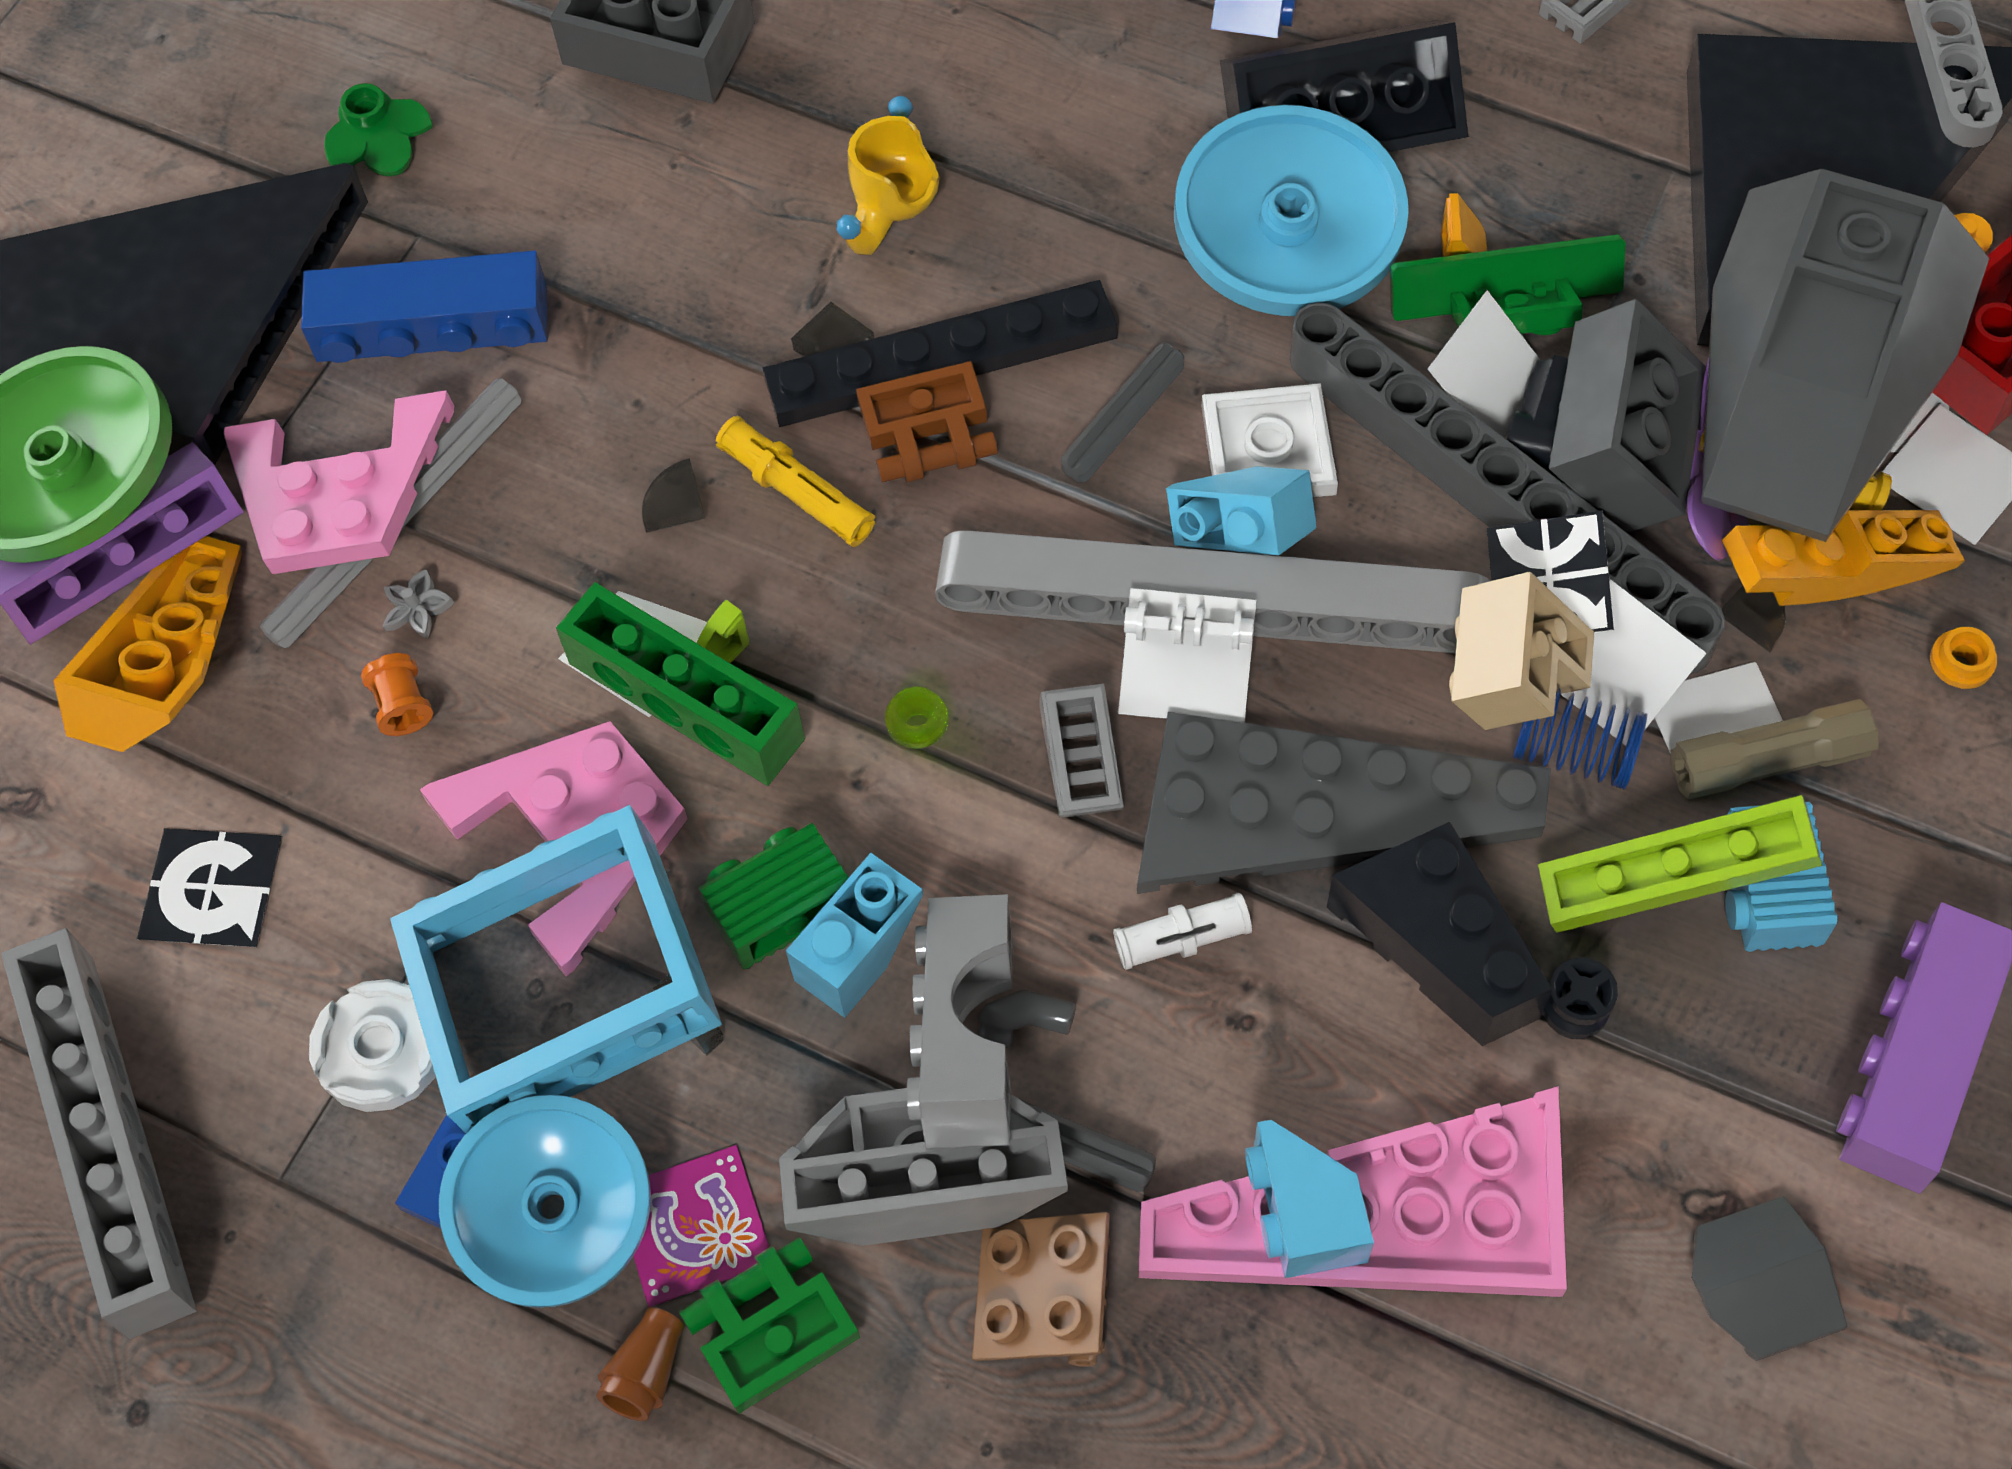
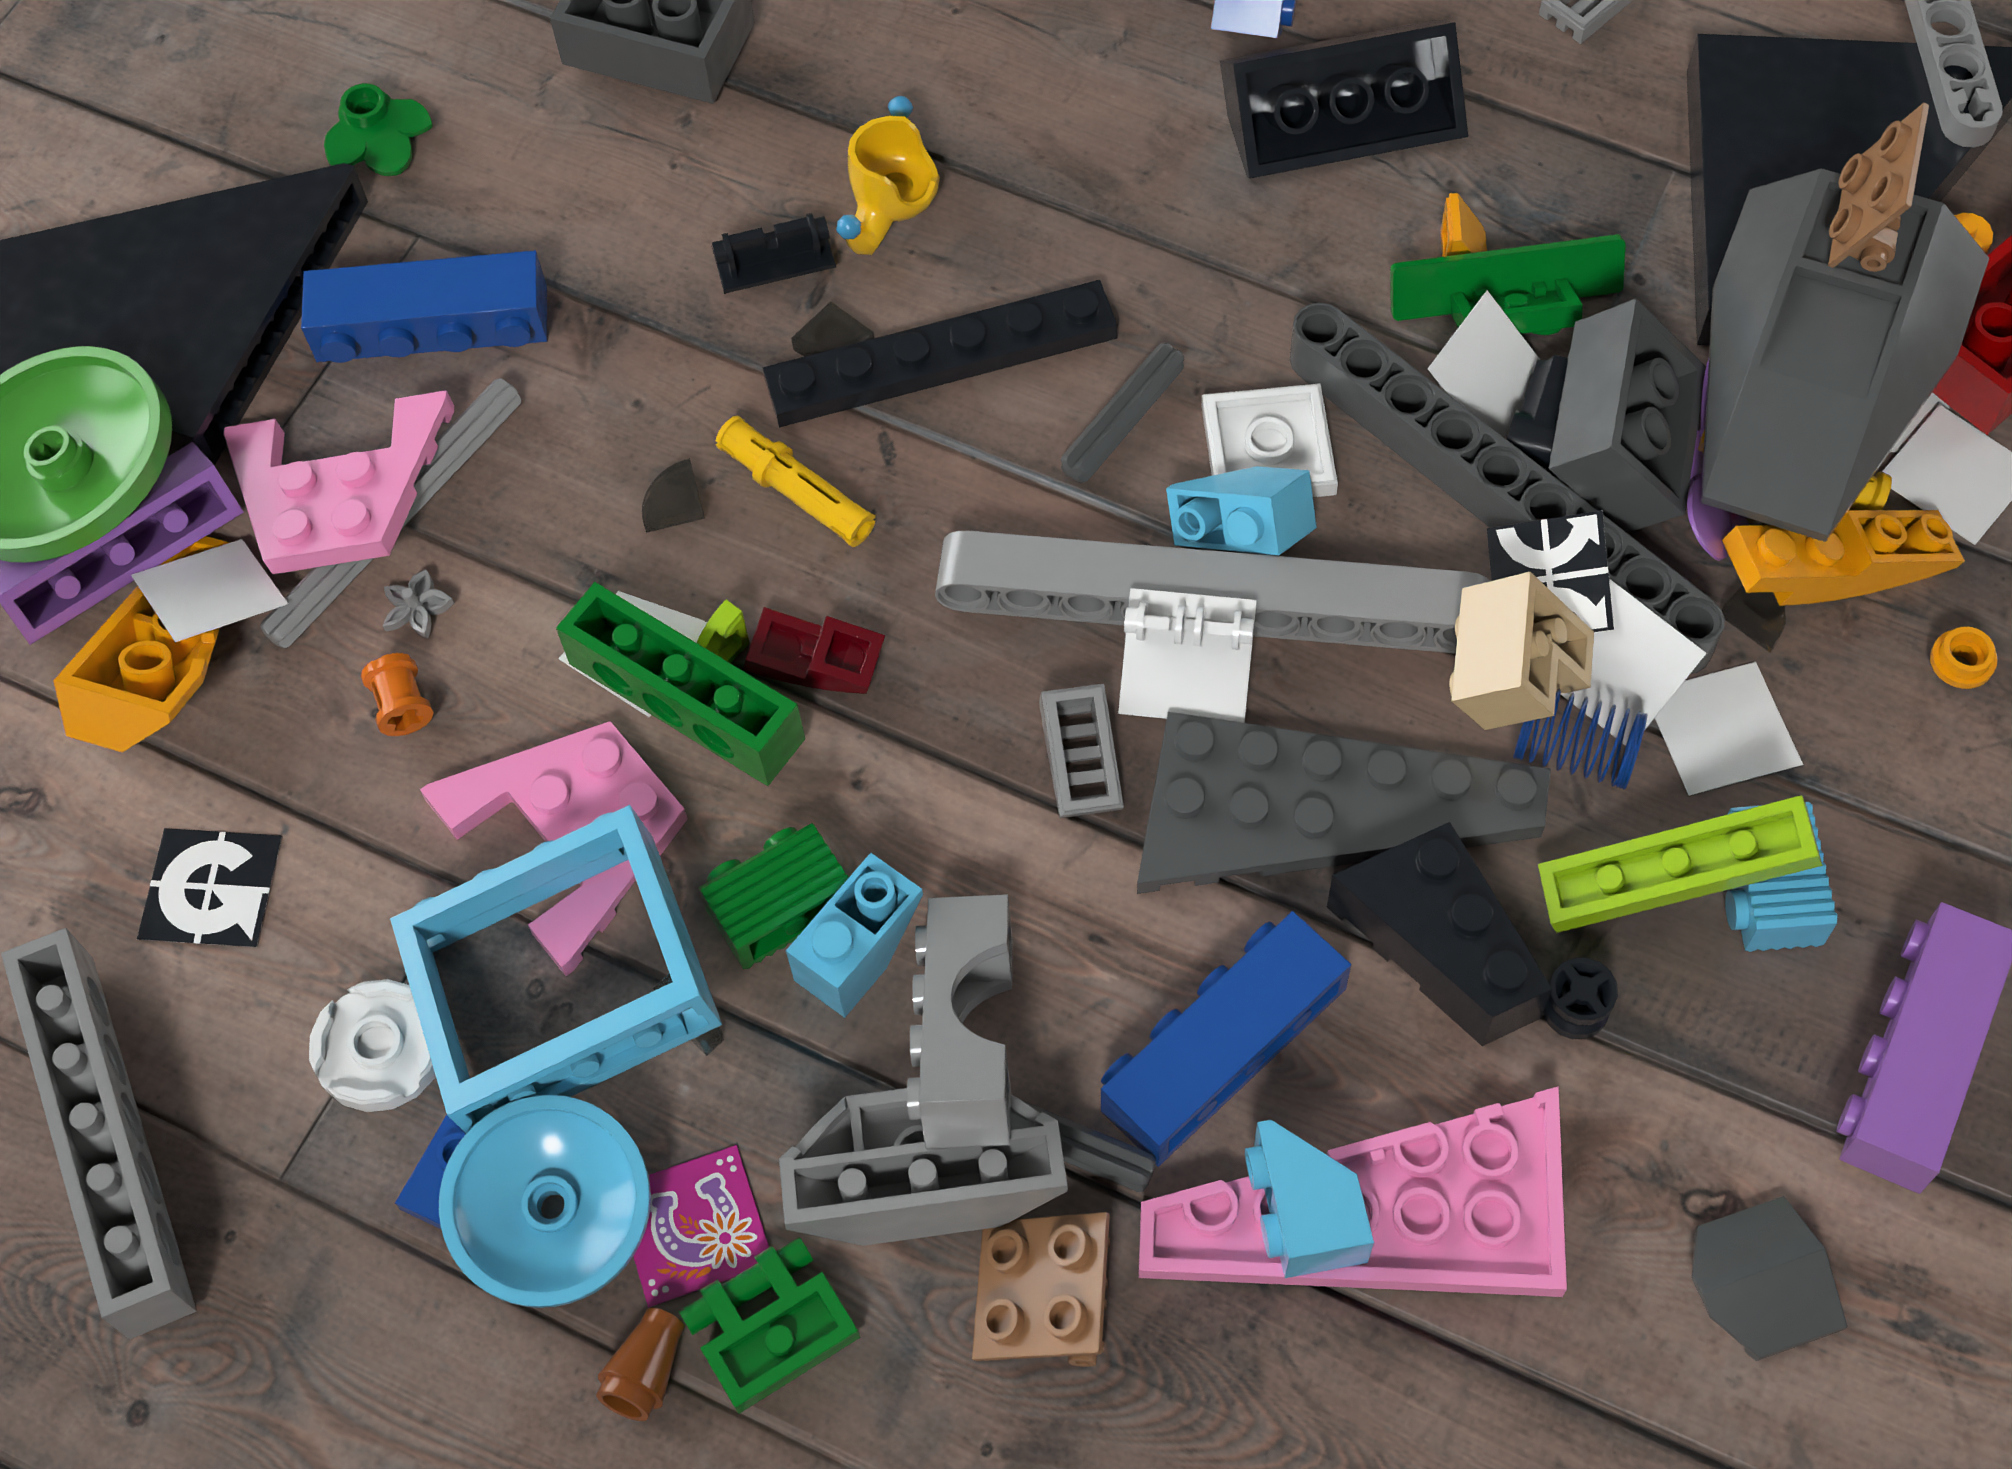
(209, 590): none -> white sticker
(765, 258): none -> black hinge
(812, 655): none -> dark red slope
(914, 702): clear neon green plate -> none
(922, 407): dark orange plate -> none
(1023, 1009): dark grey arm -> none
(1182, 931): white pin -> none
(1223, 1036): none -> blue brick
(1290, 209): medium azure dish -> none
(1819, 738): dark tan axle -> none
(1875, 194): none -> medium nougat hinge

